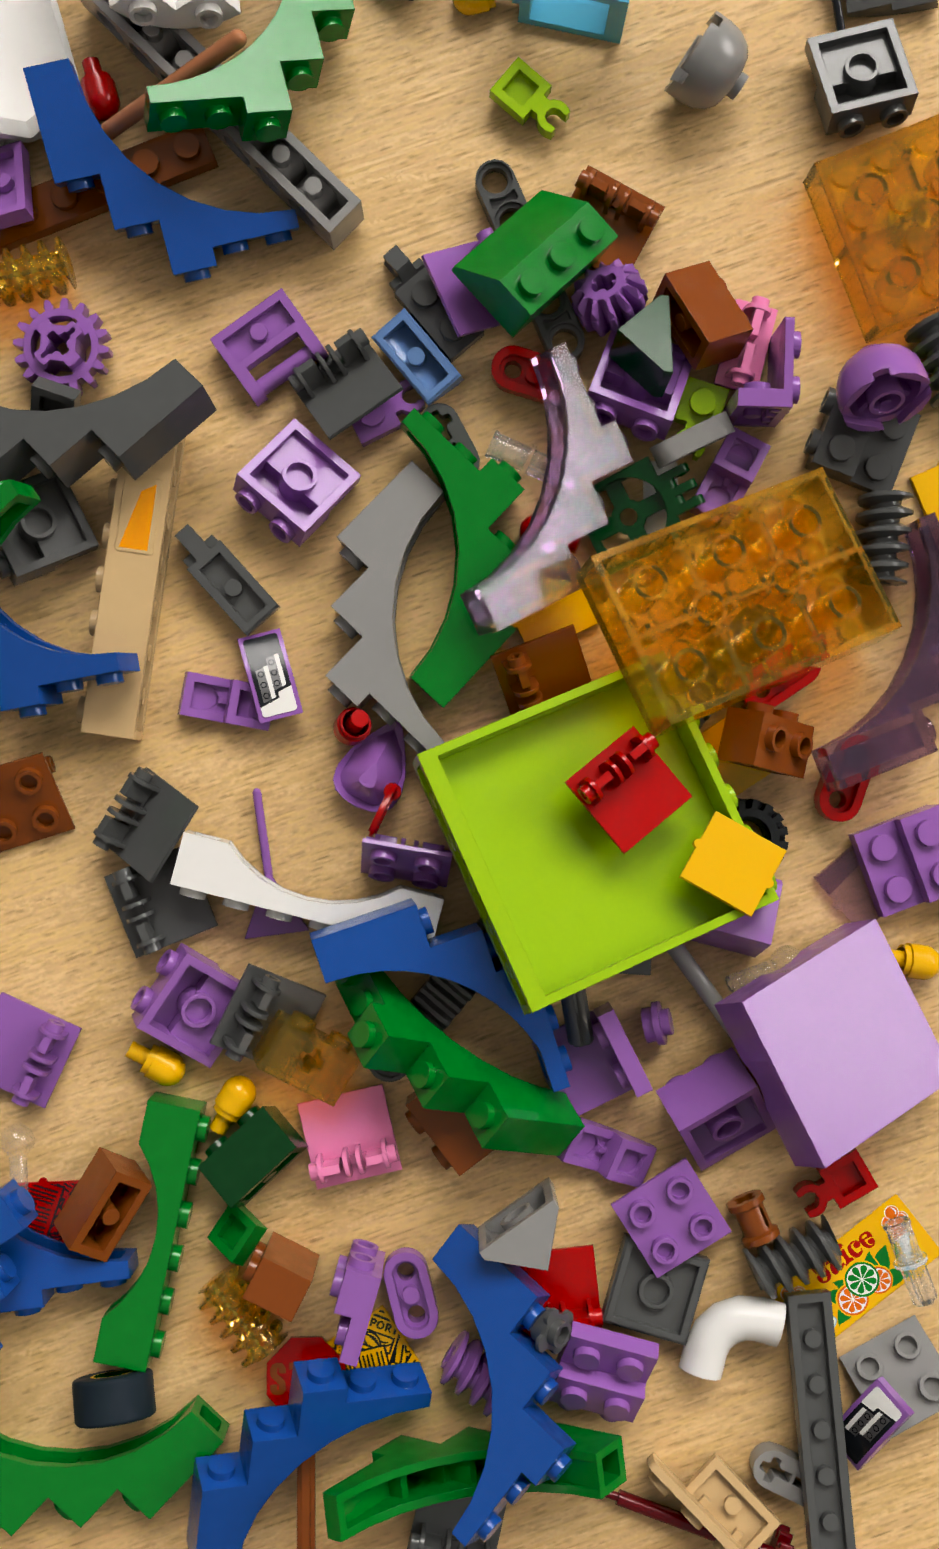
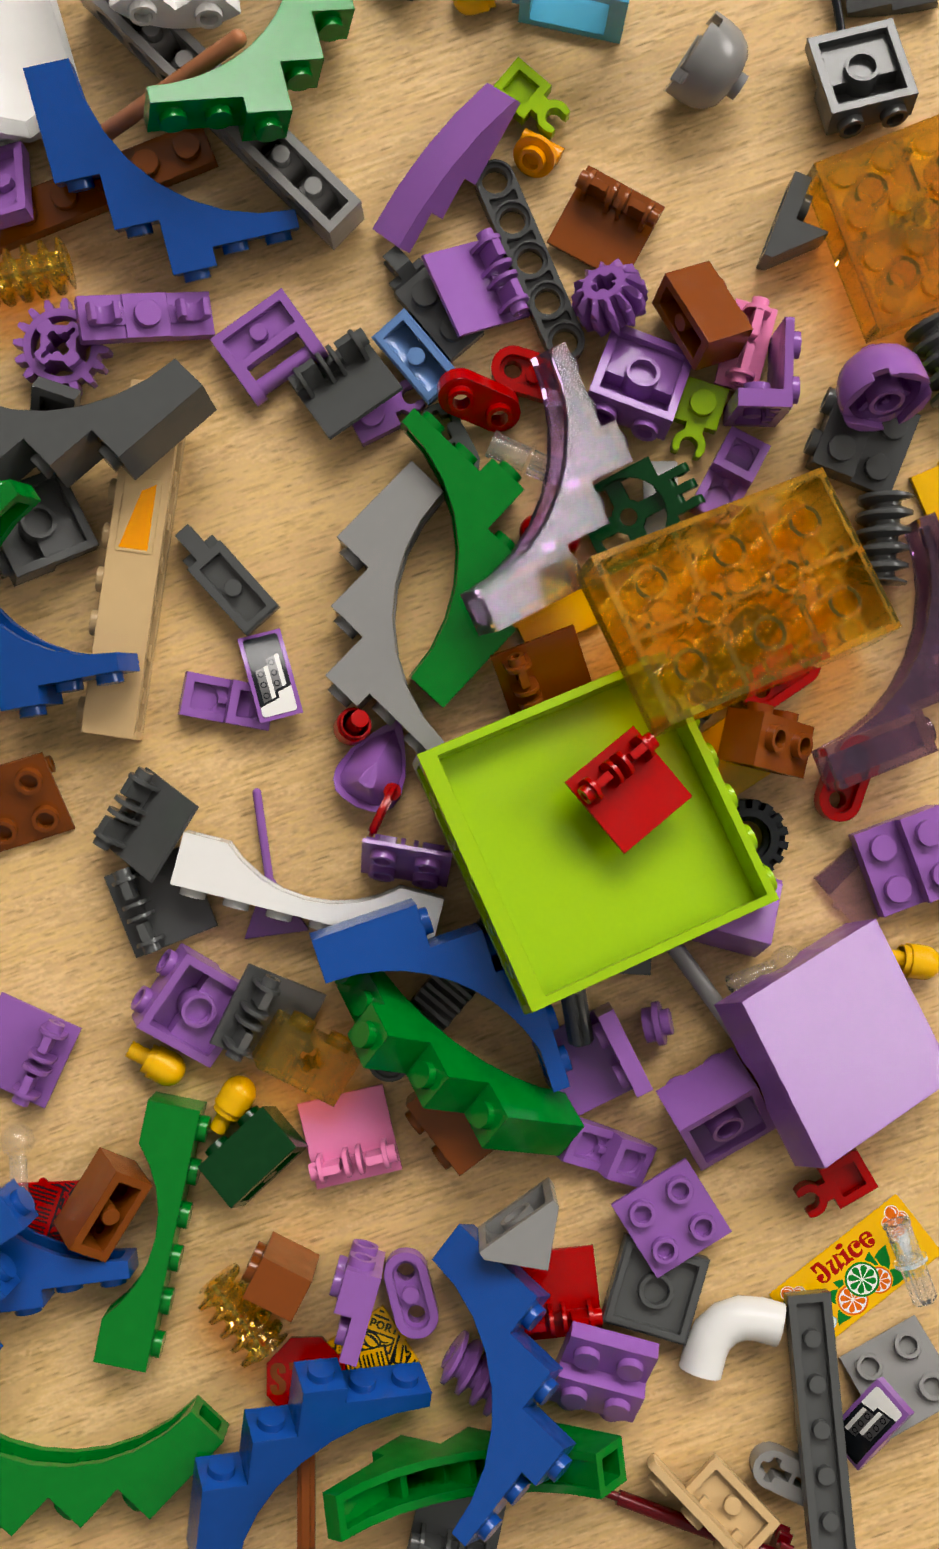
(99, 90): red cylinder -> none
(113, 1398): black wheel -> none
(144, 317): none -> medium lavender plate
(237, 1234): green plate -> none
(294, 483): medium lavender plate -> none
(453, 155): none -> medium lavender slope
(482, 400): none -> red plate
(534, 257): green slope -> none
(536, 154): none -> light orange plate
(552, 1330): dark grey plate -> none
(645, 347): slope -> none
(692, 439): light grey beam -> none
(732, 864): yellow piece -> none
(753, 1219): dark orange bush -> none
(789, 234): none -> dark grey slope
(795, 1257): dark grey piece -> none

